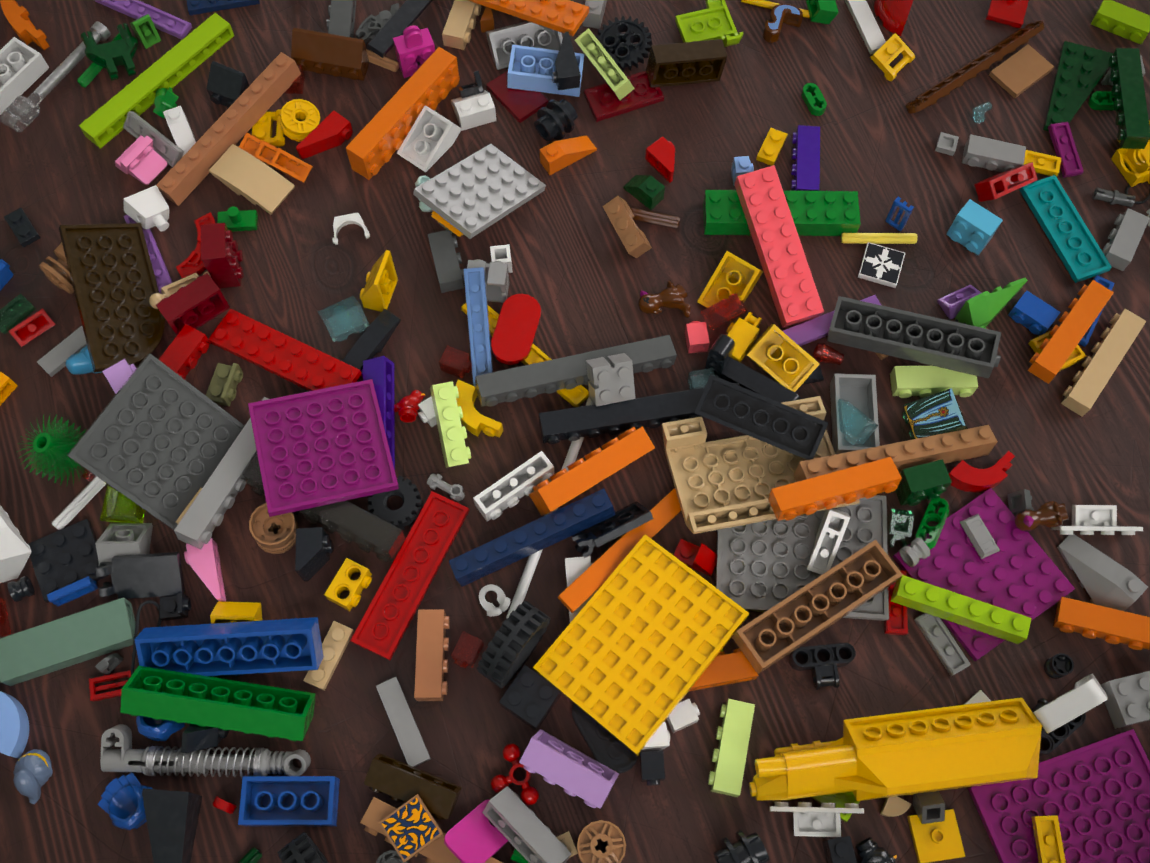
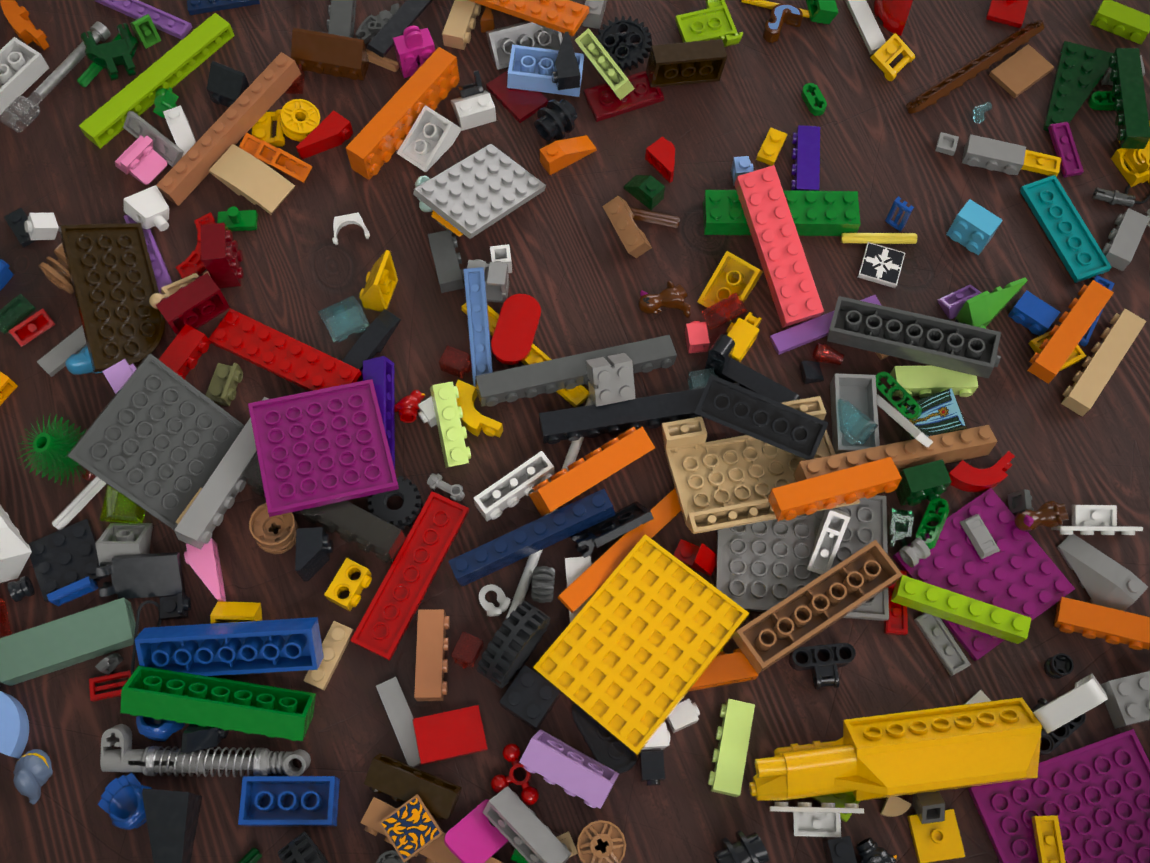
(41, 226): none -> white brick
(224, 805): red tile -> none
(449, 734): none -> red tile
(543, 584): none -> dark grey gear
(782, 358): yellow slope -> none
(903, 410): none -> green beam
(904, 422): none -> white tile
(1005, 182): red slope -> none

